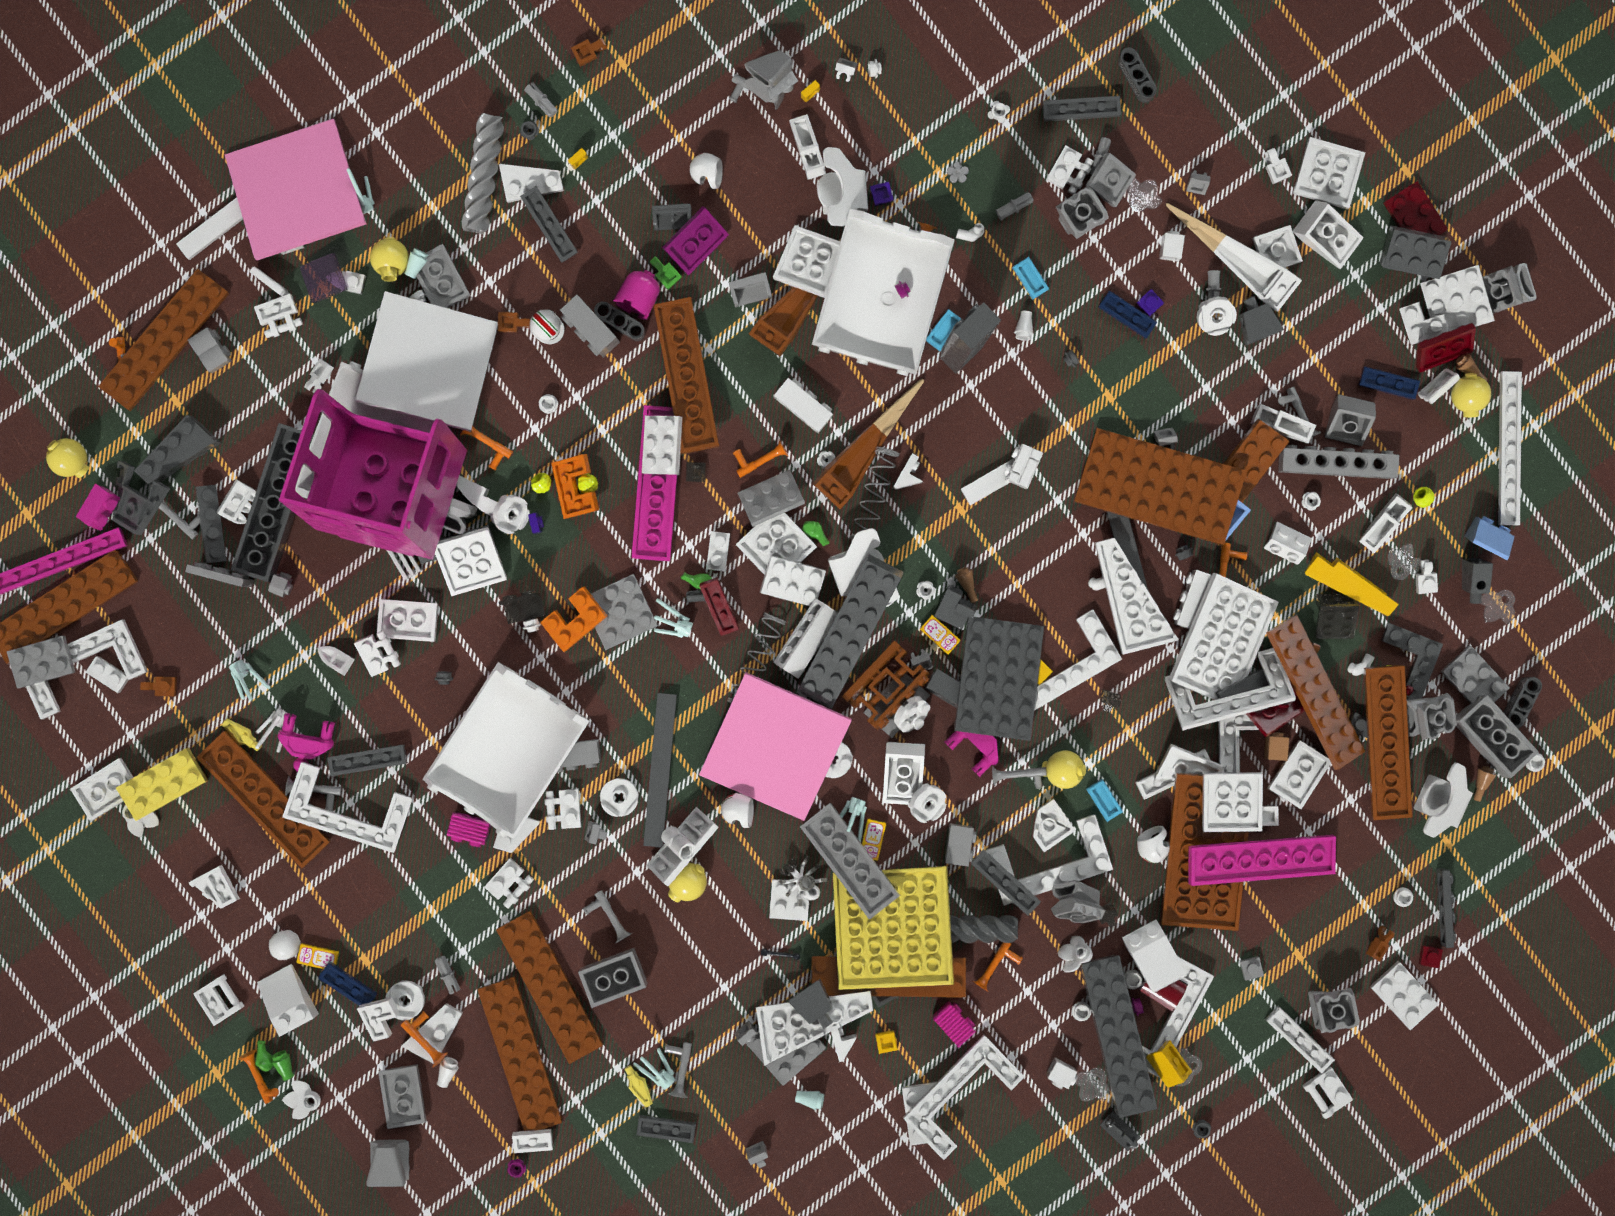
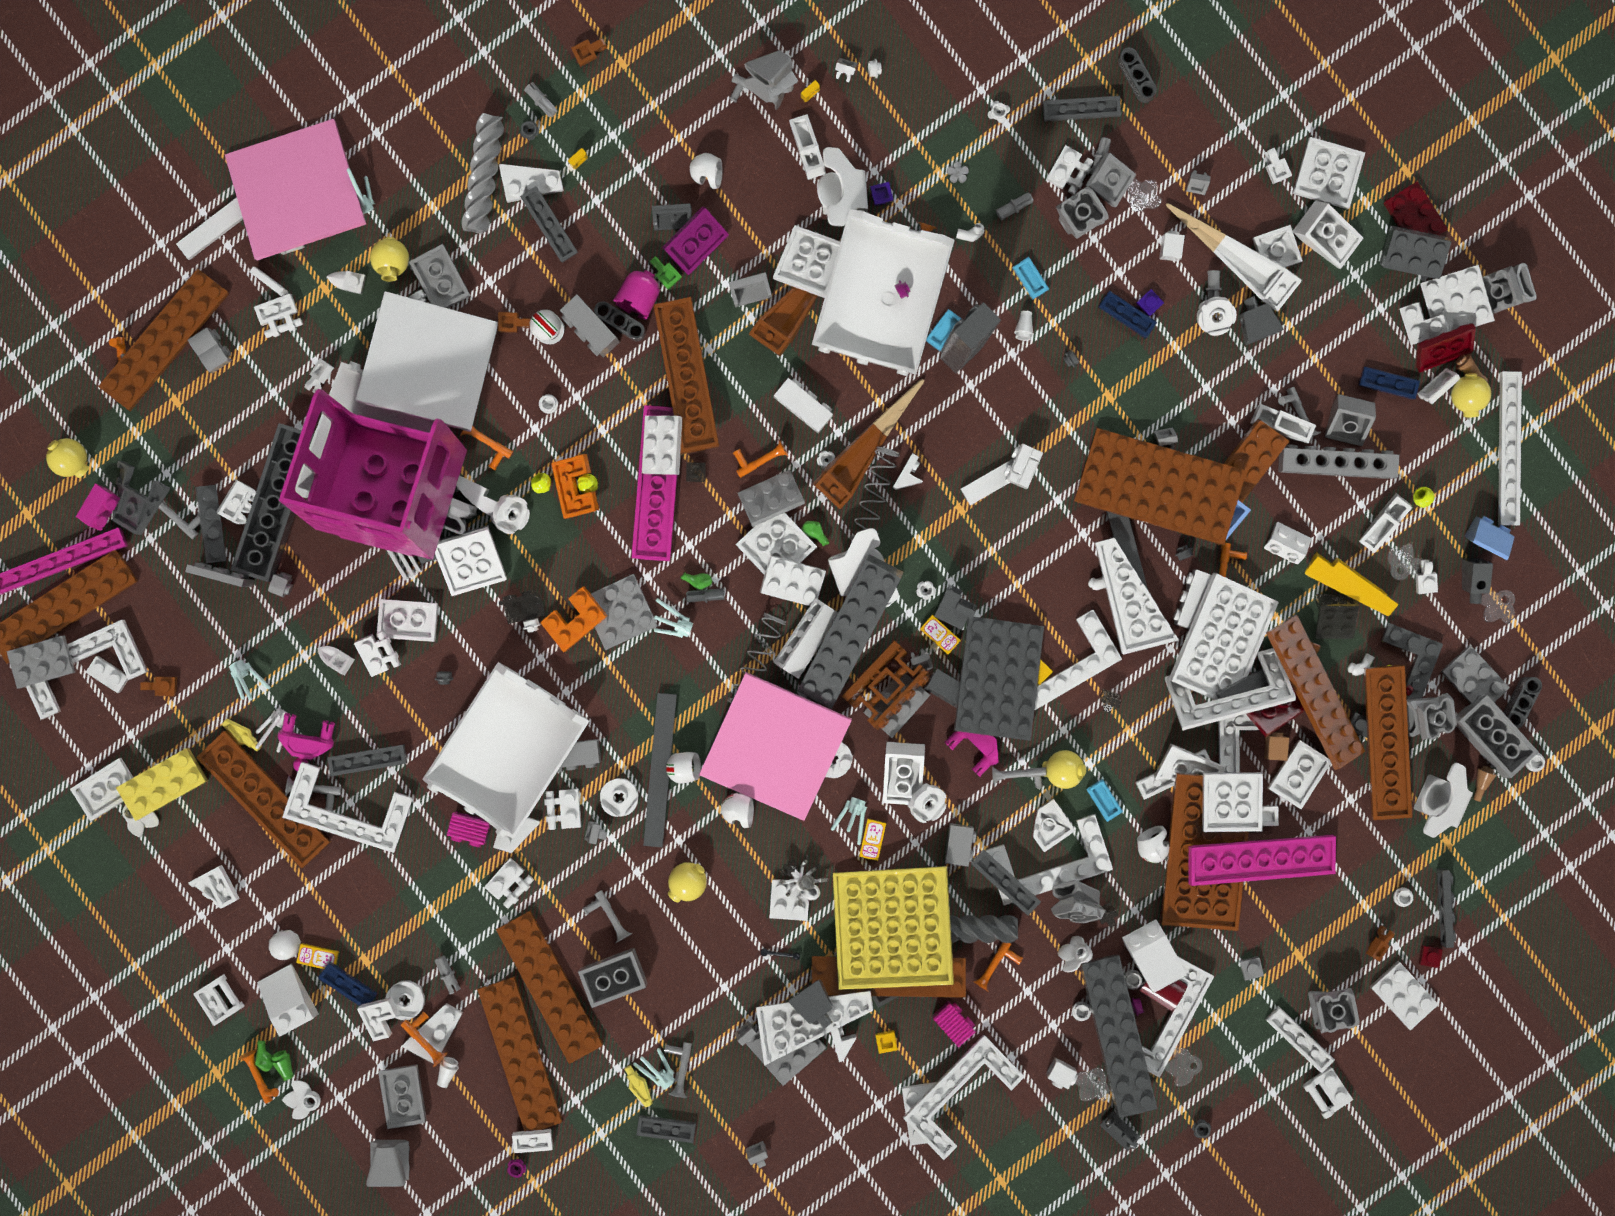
(177, 450): dark grey wedge -> none
(323, 278): clear purple tile -> none
(416, 261): light aqua cone -> none
(536, 523): dark purple plate -> none
(680, 767): none -> white helmet
(681, 845): white plate -> none
(718, 551): white plate -> none
(719, 606): dark red plate -> none
(811, 1099): light aqua cone -> none
(850, 861): light grey plate -> none
(912, 715): white plate -> none
(965, 578): medium nougat cone -> none
(1169, 1065): yellow panel -> none
(1315, 498): white plate -> none

